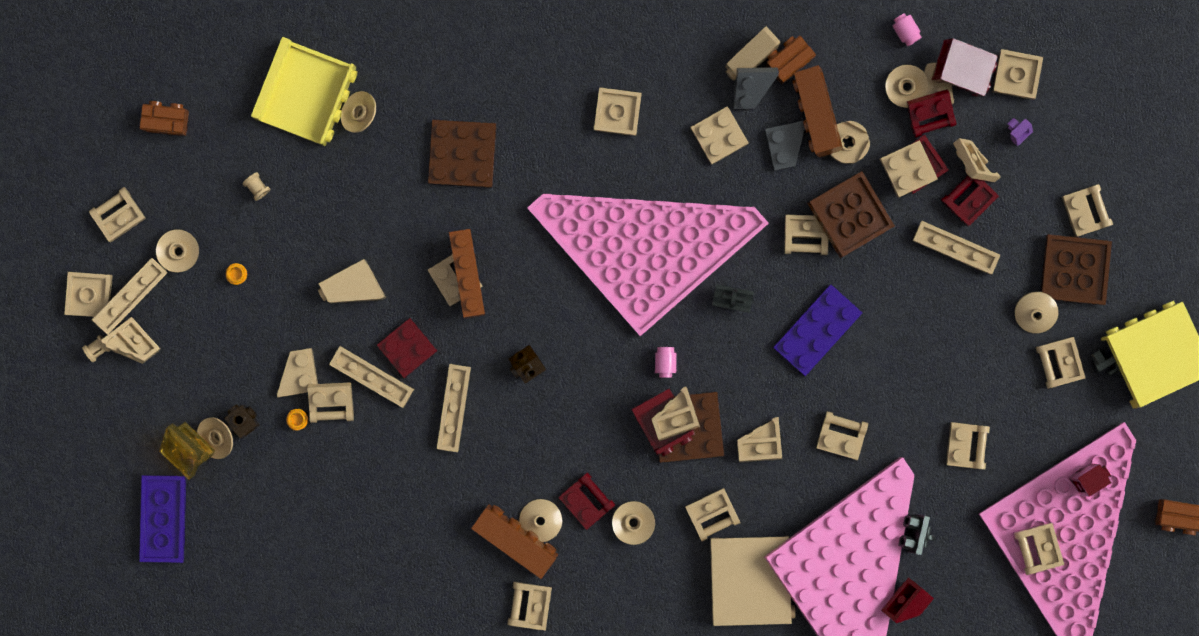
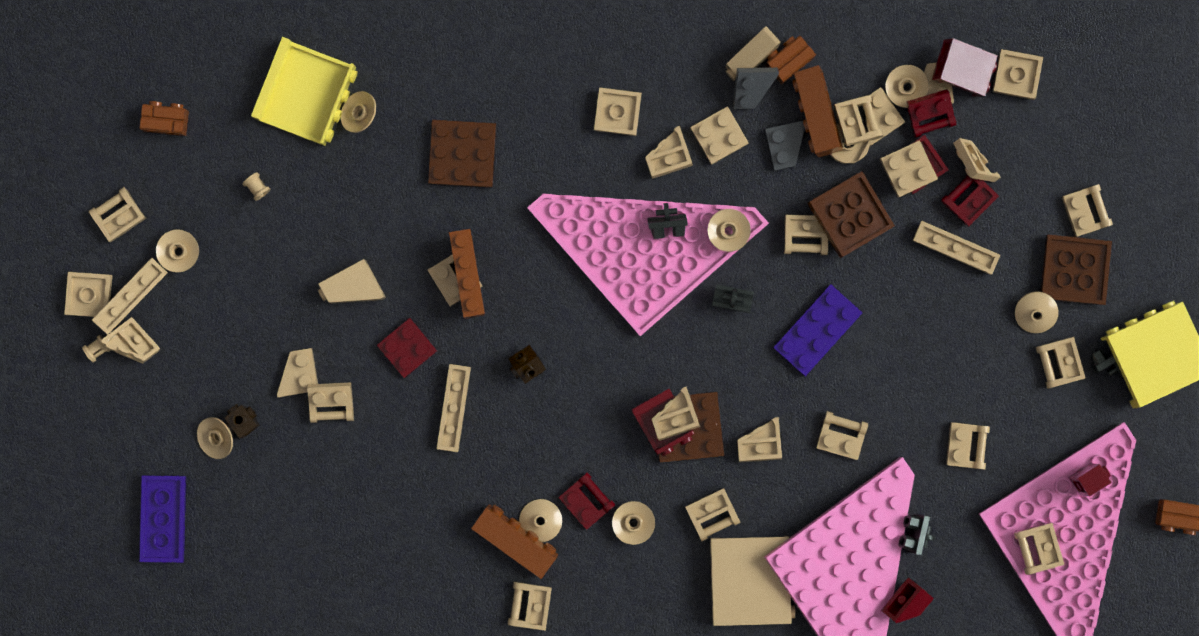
(185, 449): clear yellow bracket -> none
(236, 274): light orange plate -> none
(297, 419): light orange plate -> none
(371, 377): tan plate -> none
(665, 219): none -> pearl dark grey hips
(665, 362): bright pink brick -> none
(669, 155): none -> tan wing
(733, 219): none -> tan dish
(851, 122): none -> tan plate
(885, 114): none -> tan wing
(906, 29): bright pink brick -> none
(1019, 131): medium lavender tile -> none

